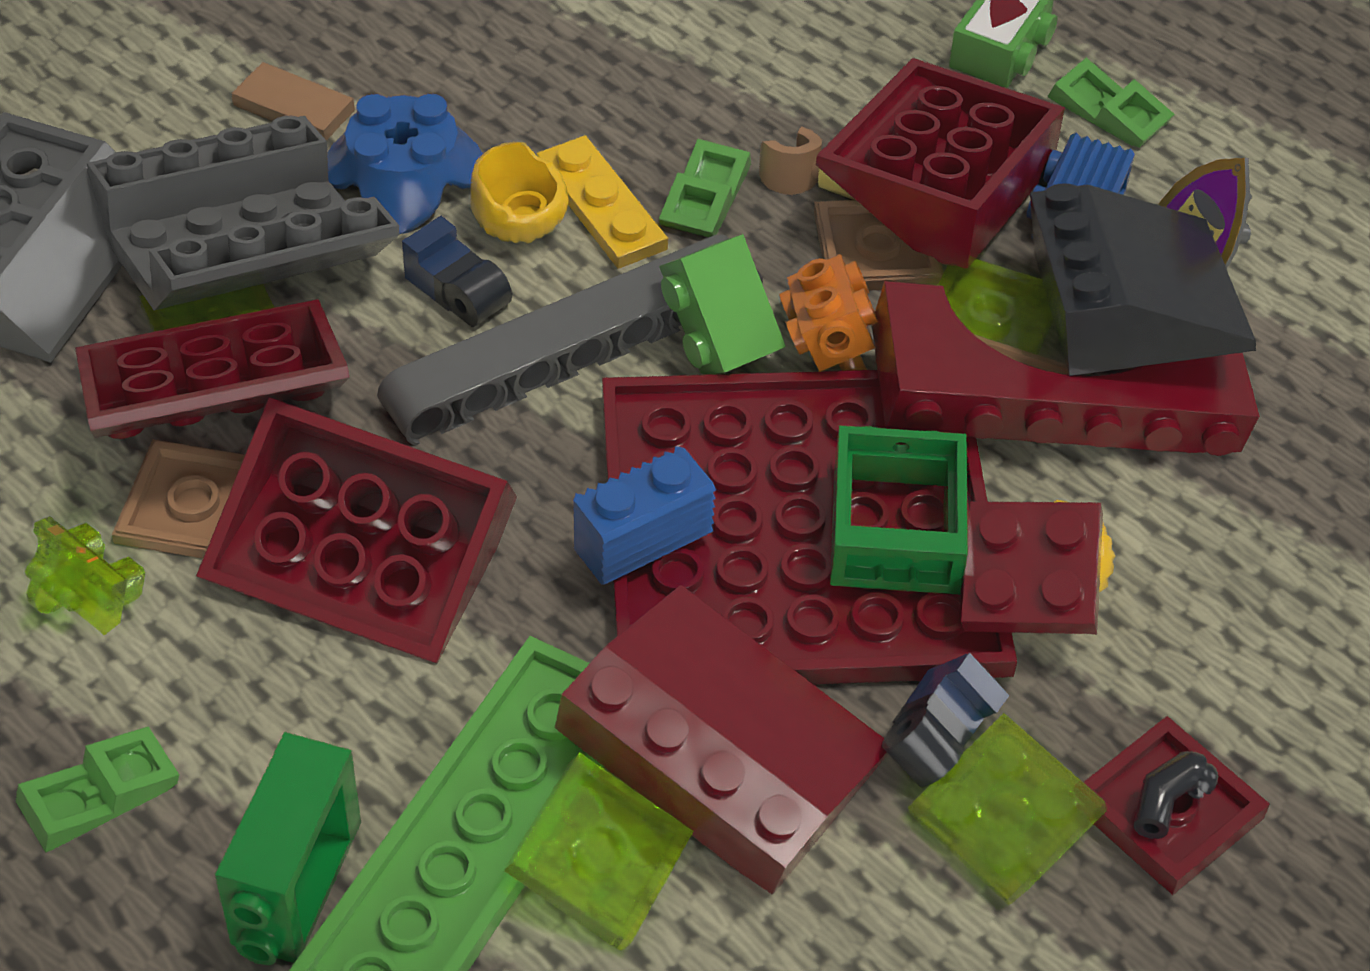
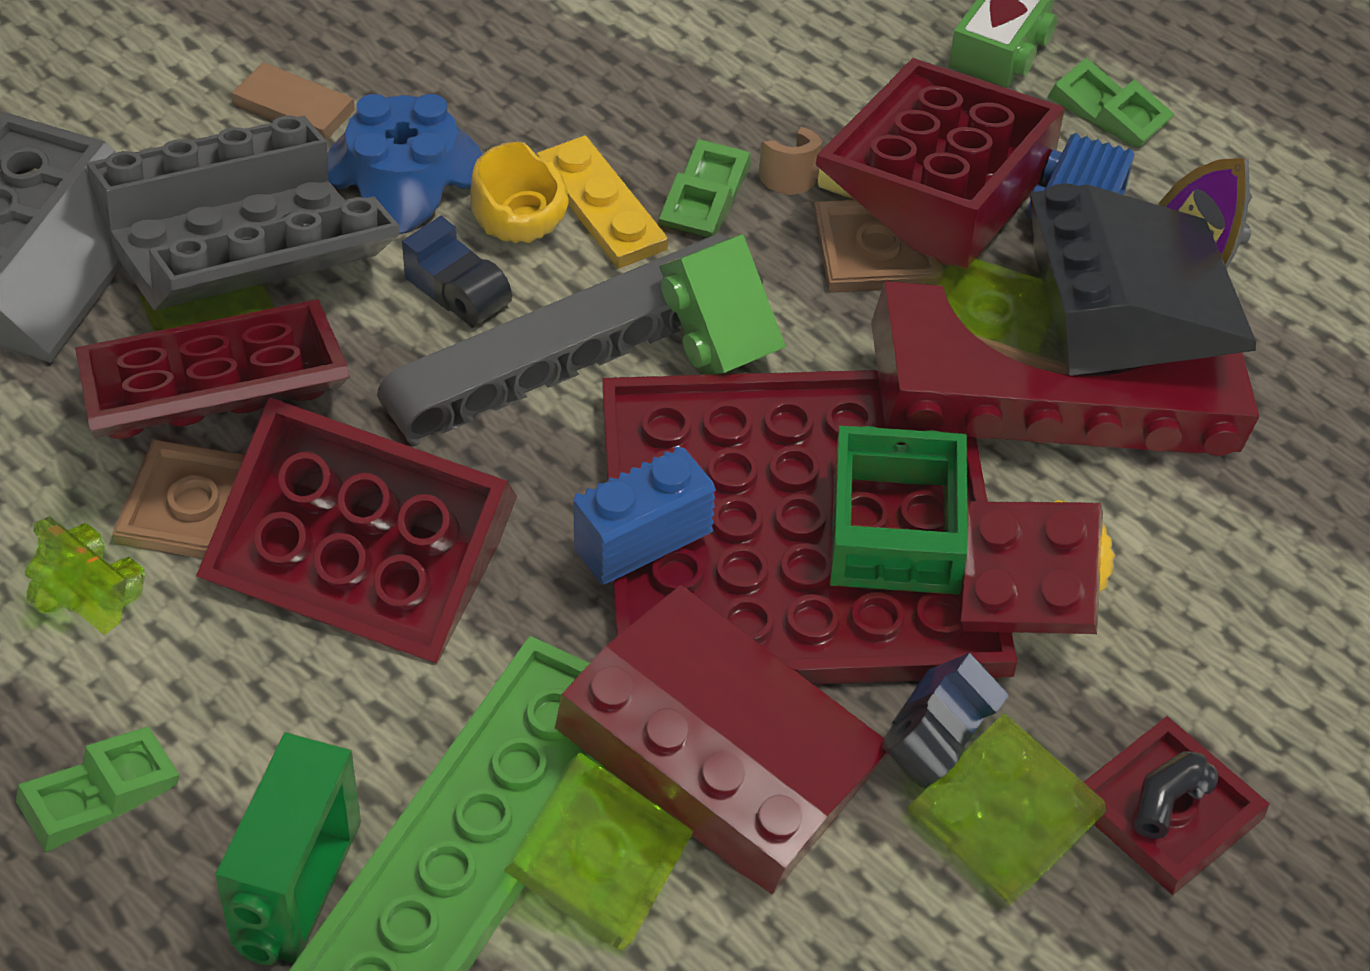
(830, 313): orange brick -> none

